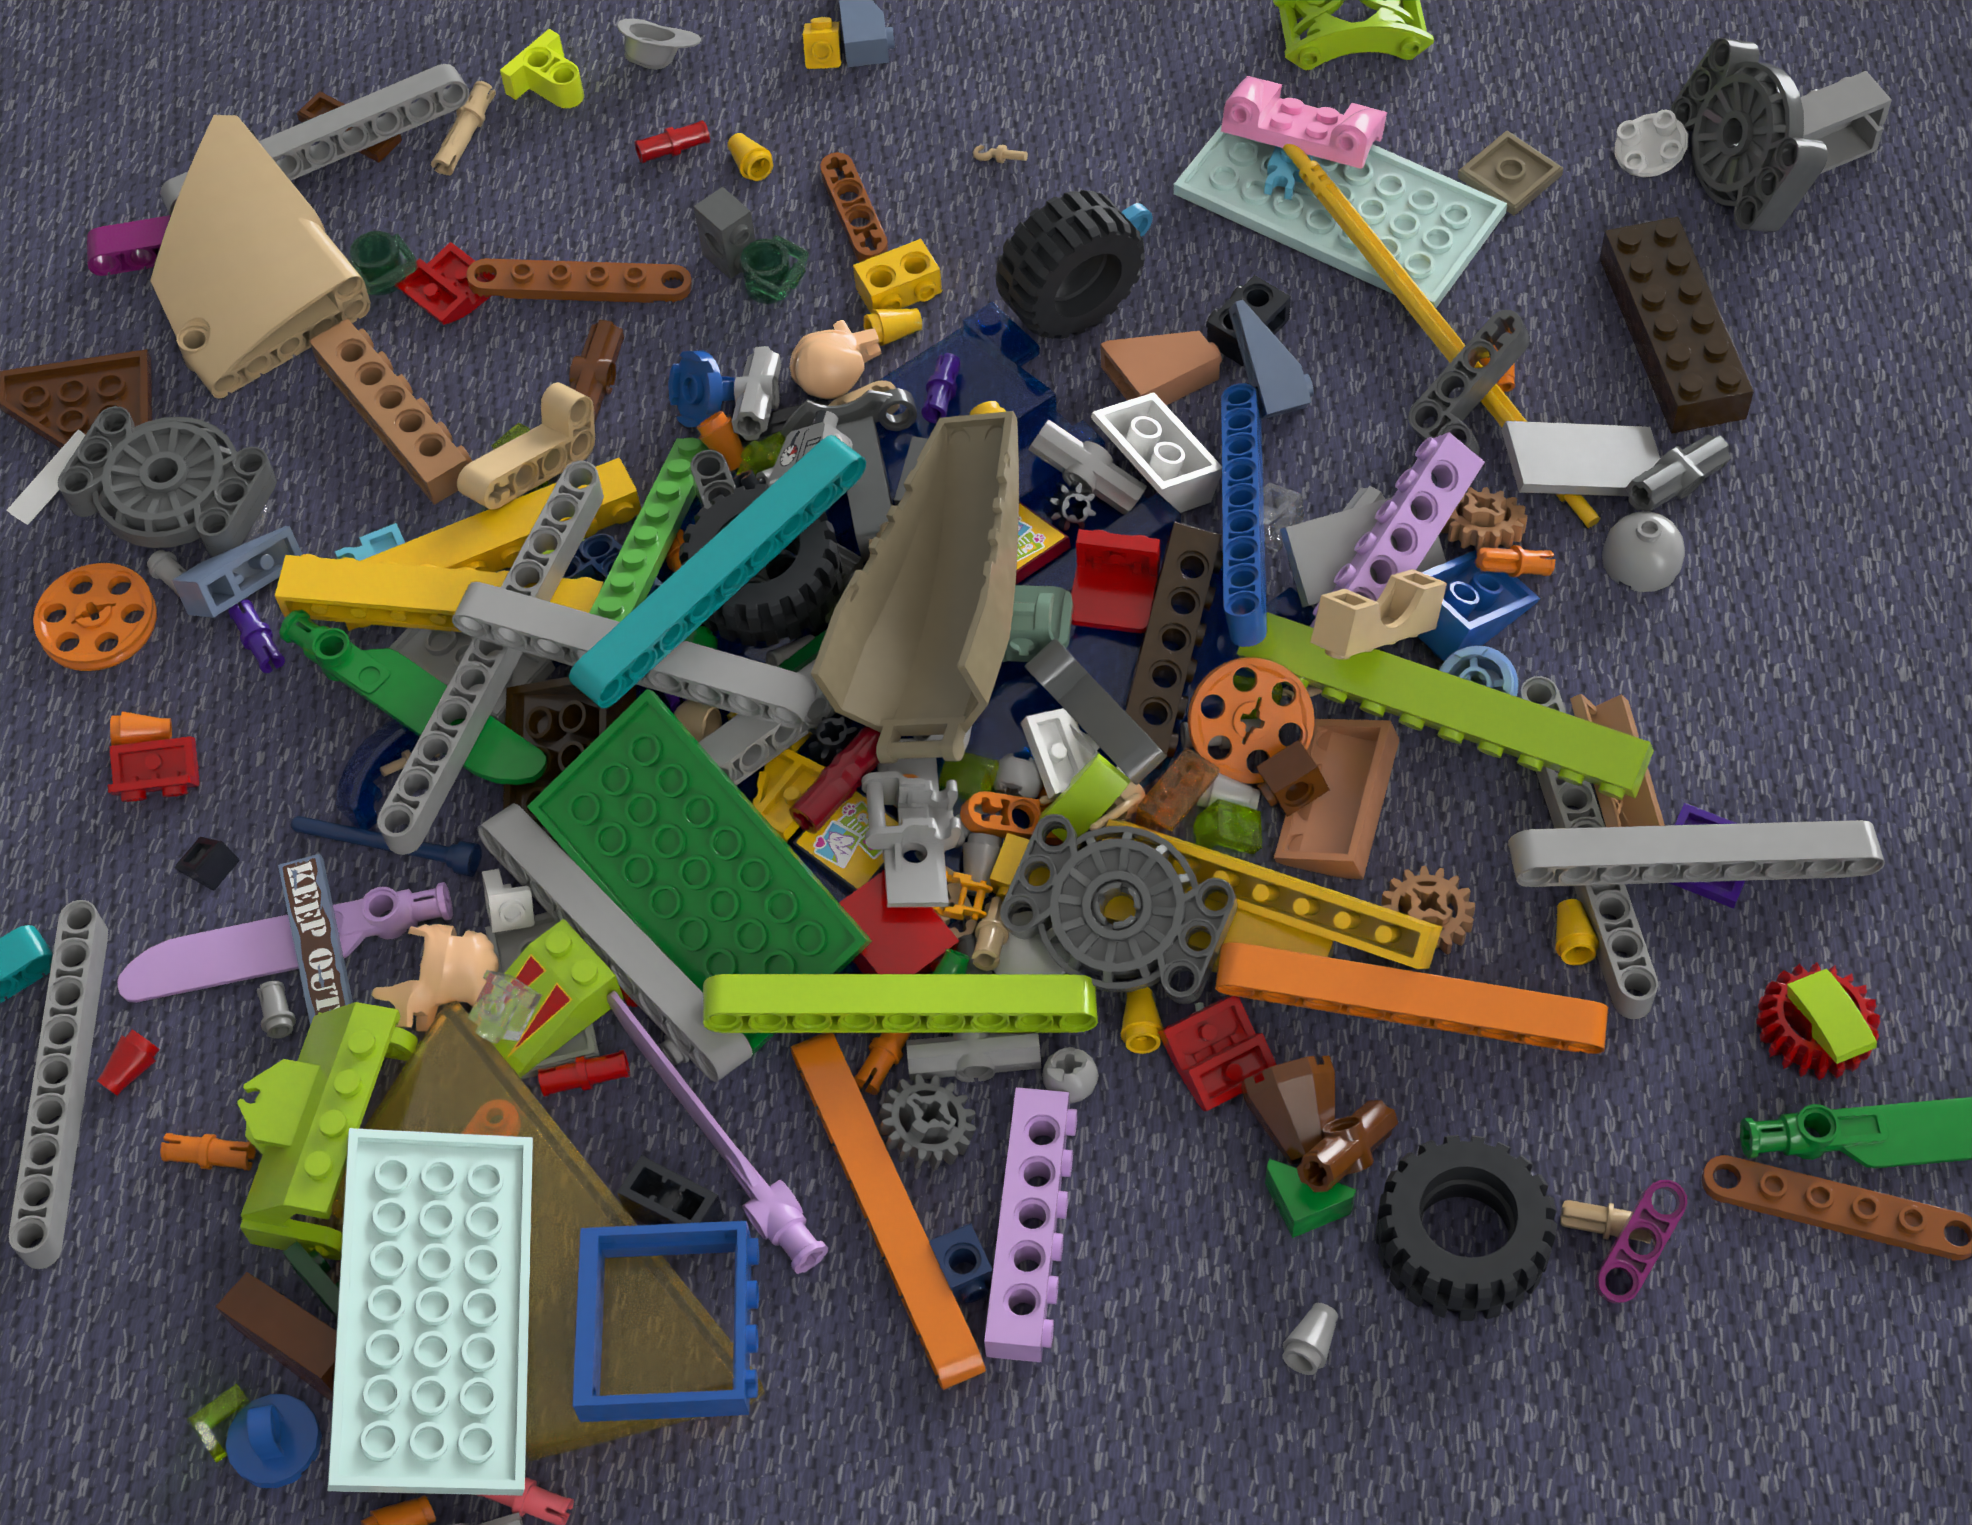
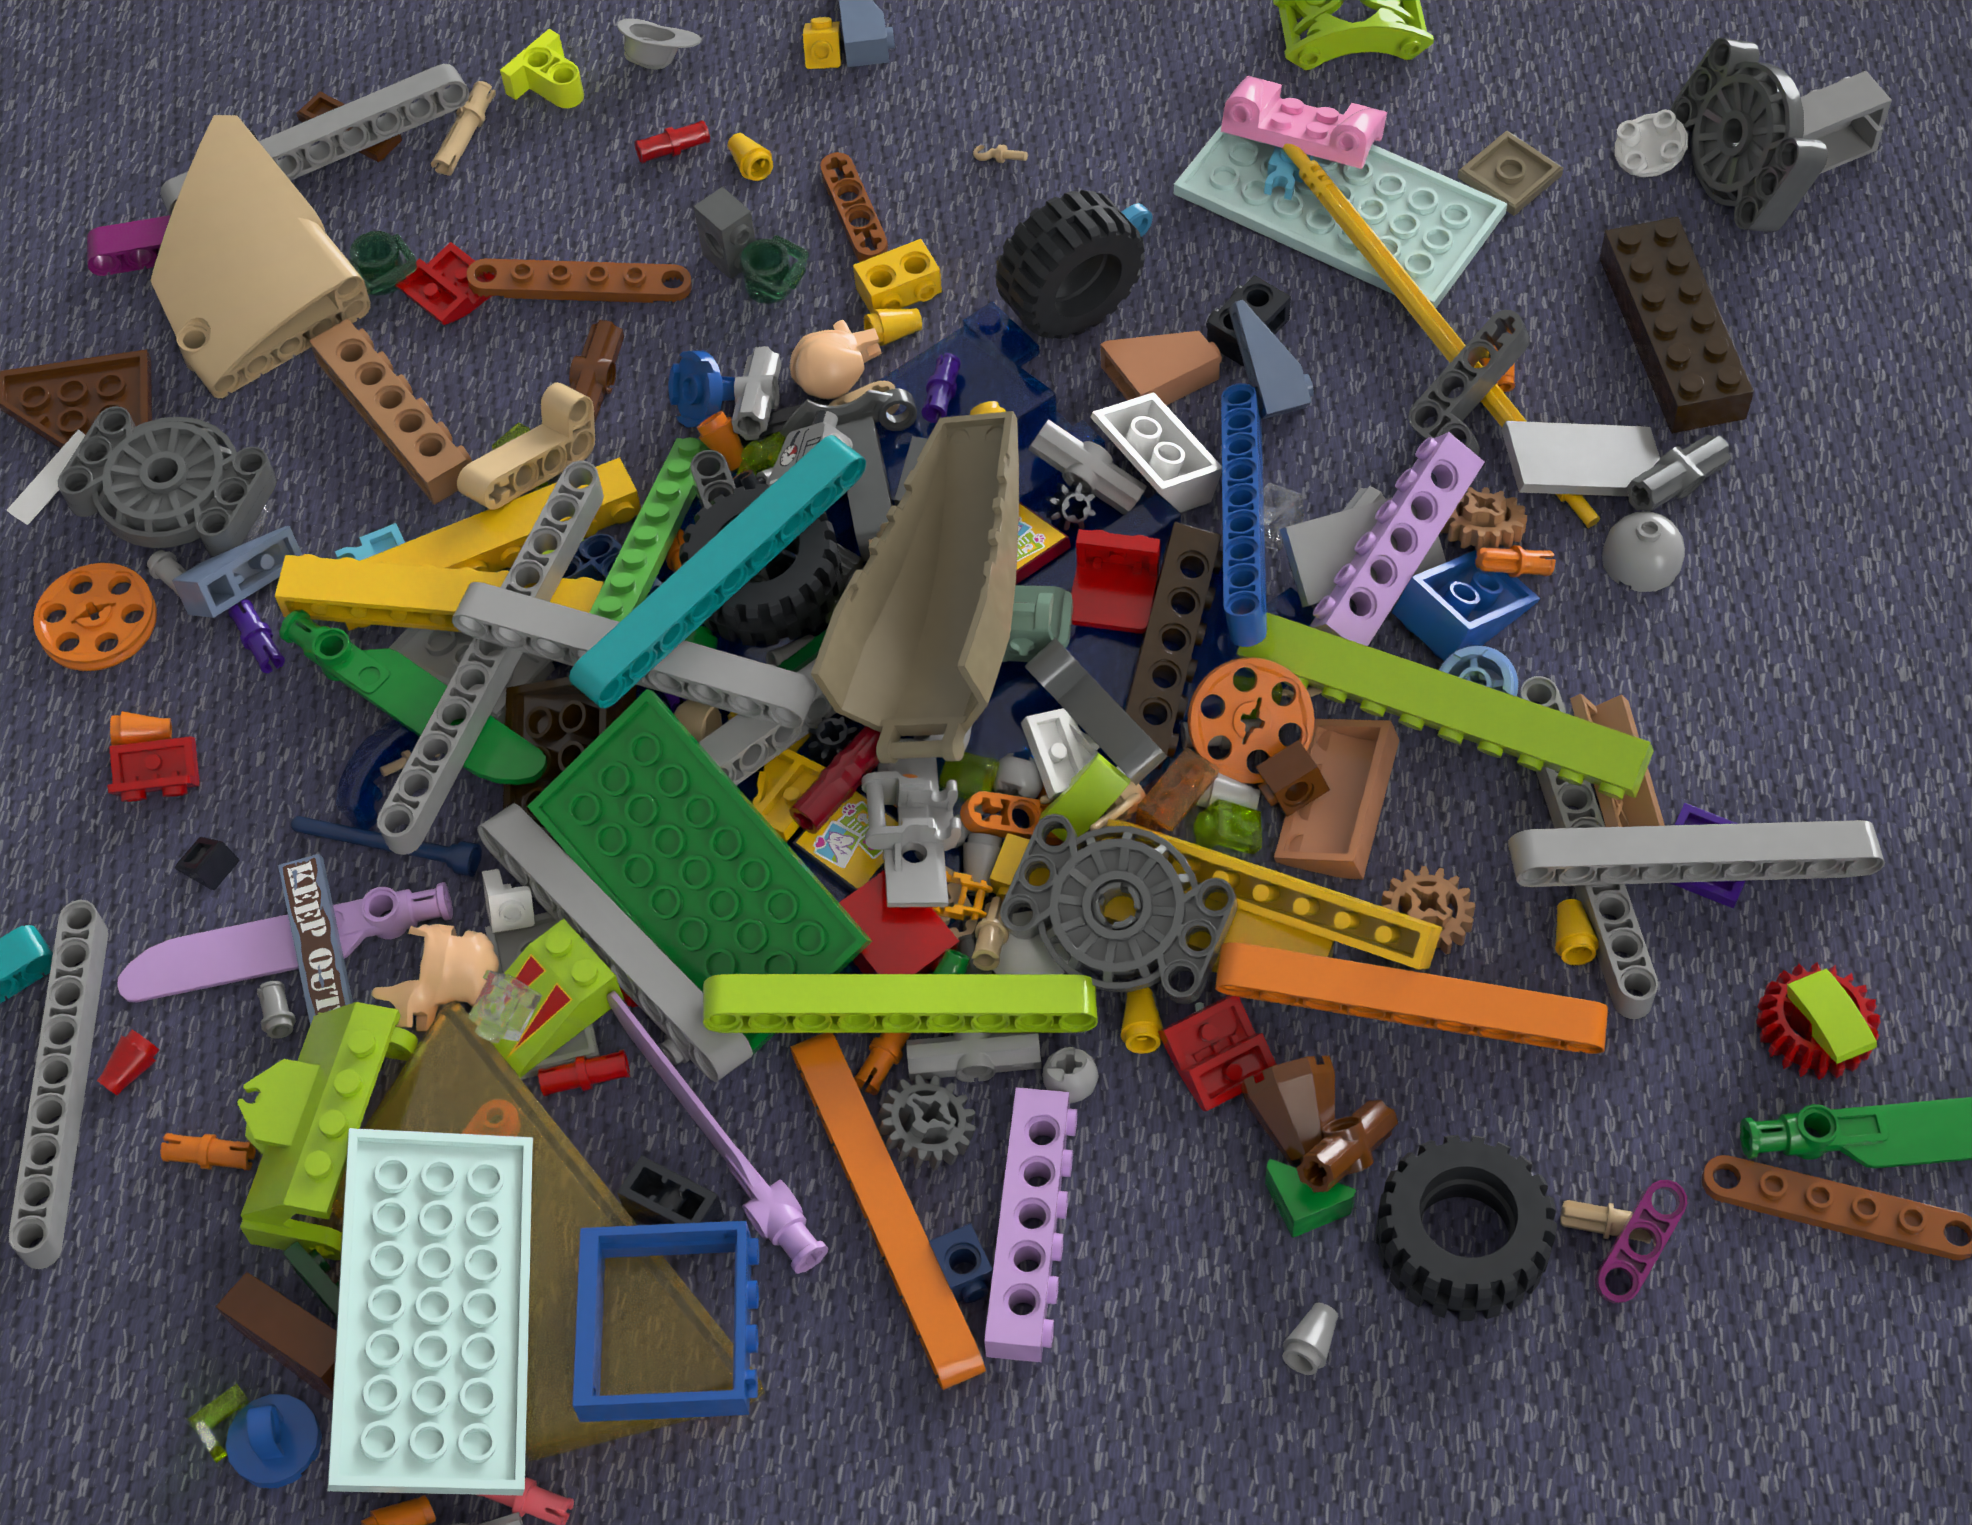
(1357, 624): tan arch -> none

